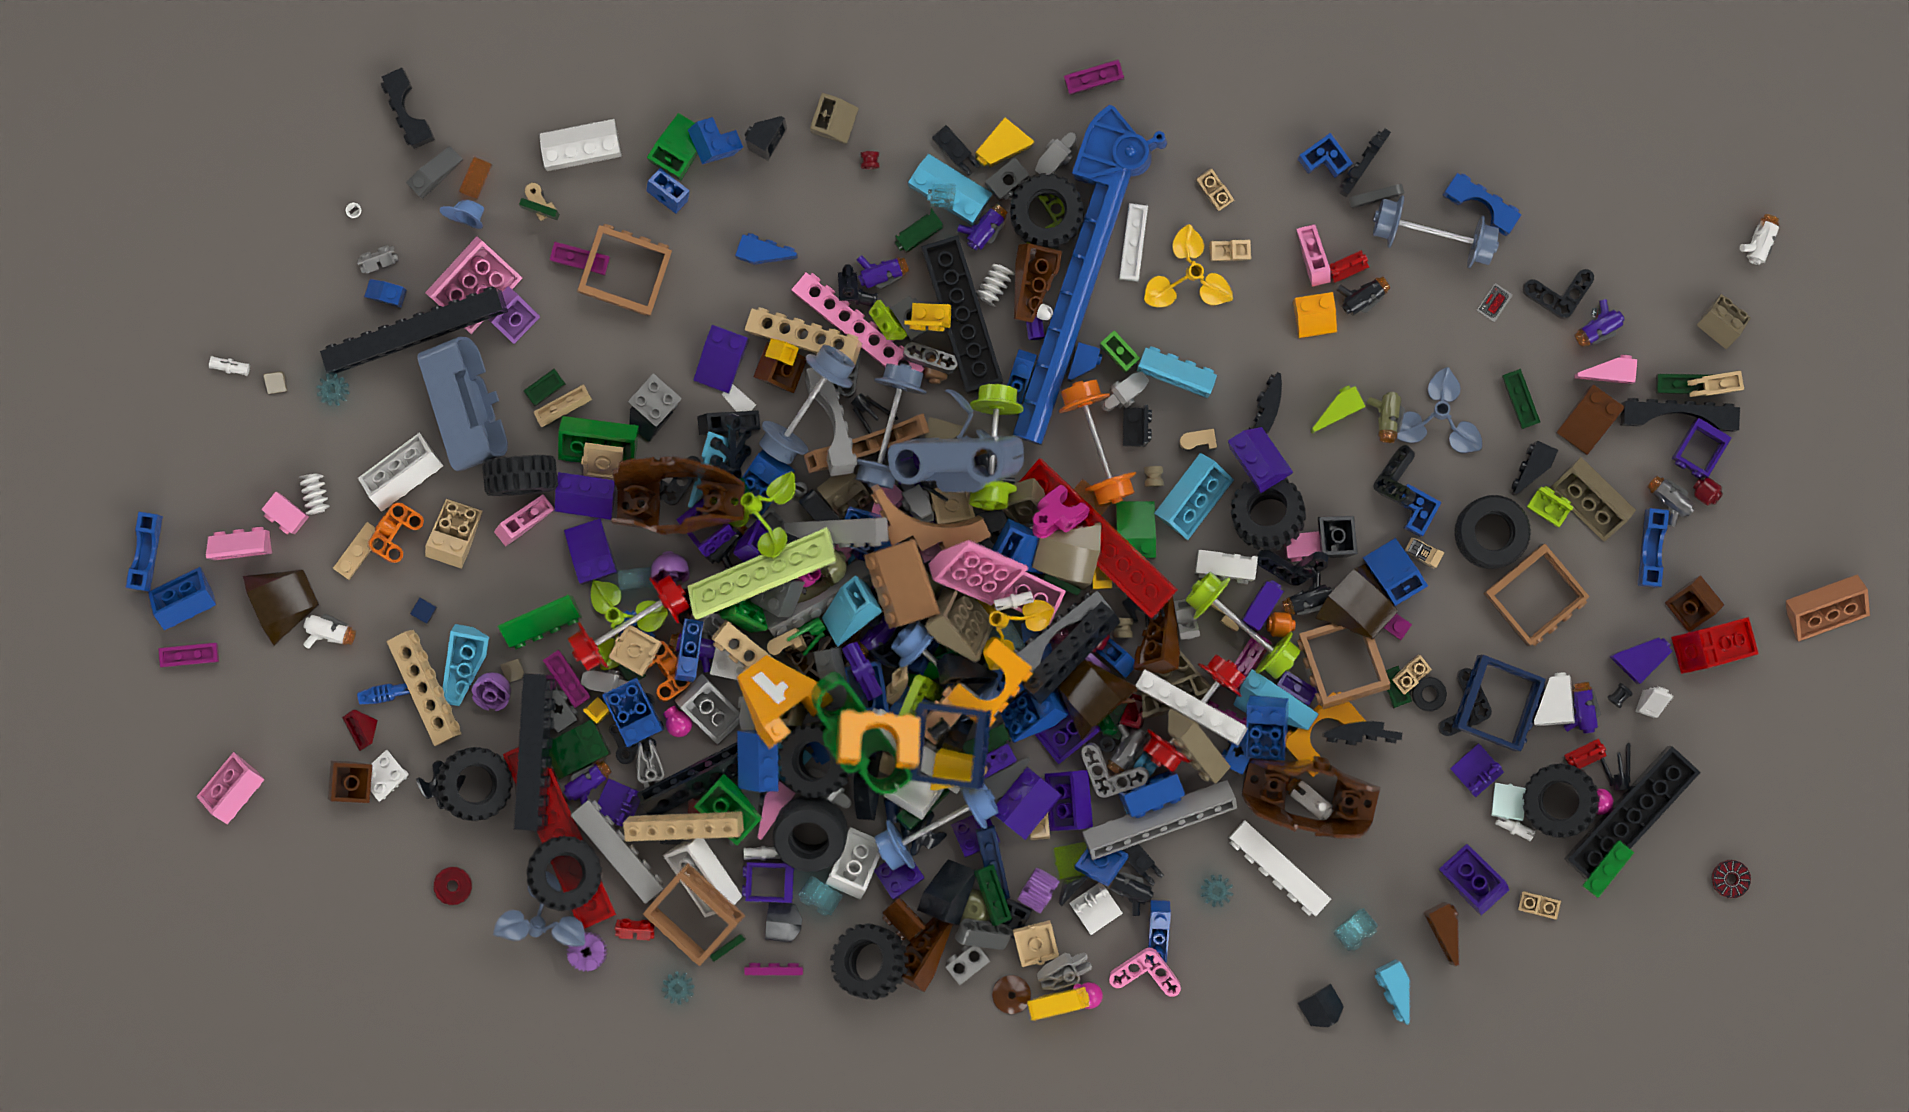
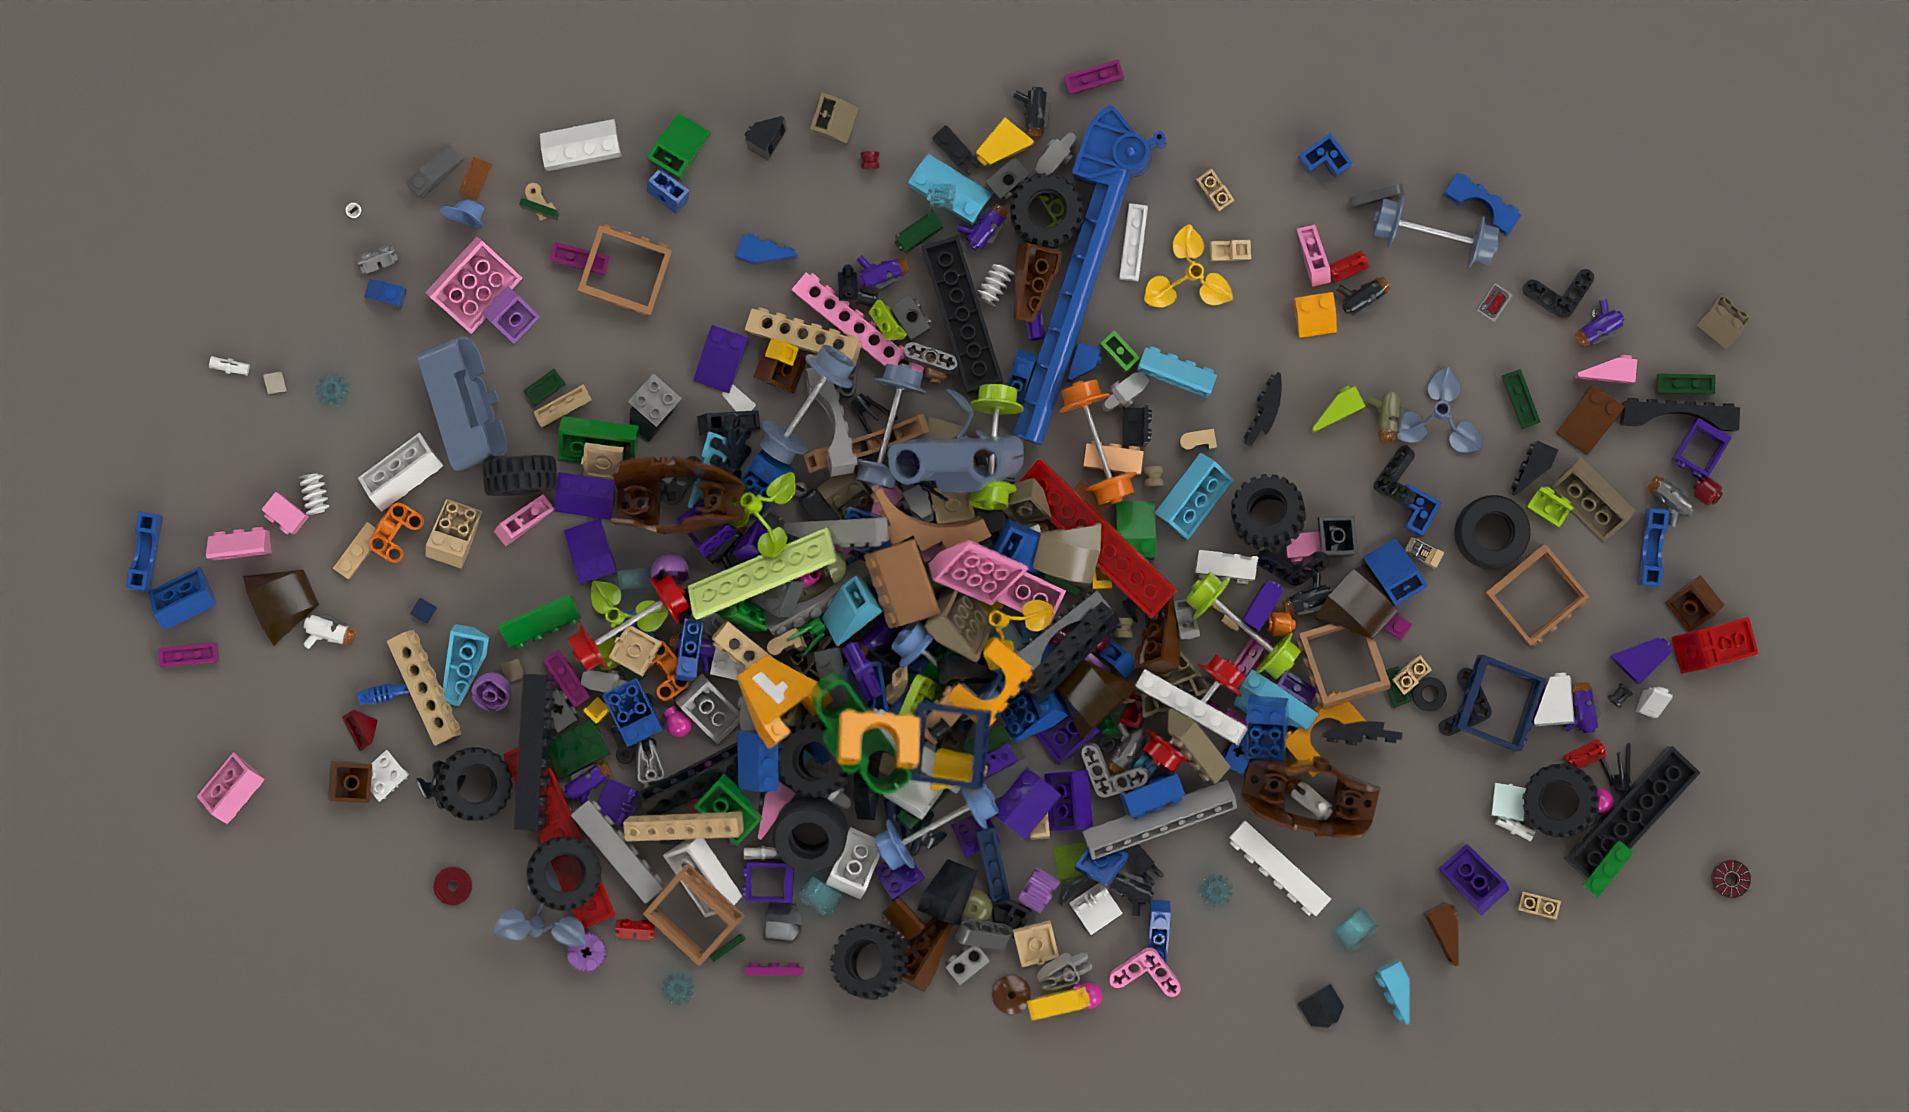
(398, 86): black arch -> none
(414, 330): black brick -> none
(711, 144): blue brick -> none
(933, 316): yellow bracket -> none
(992, 894): dark green plate -> none
(1013, 601): white pin -> none
(1037, 111): none -> black piece
(1044, 312): white hinge -> none
(1055, 515): dark pink piece -> none
(1118, 458): none -> light nougat brick
(1259, 458): dark purple slope -> none
(1359, 168): black hinge -> none
(1477, 770): dark purple hinge -> none
(1718, 384): tan hinge -> none
(1762, 240): white piece -> none
(1828, 607): nougat slope -> none

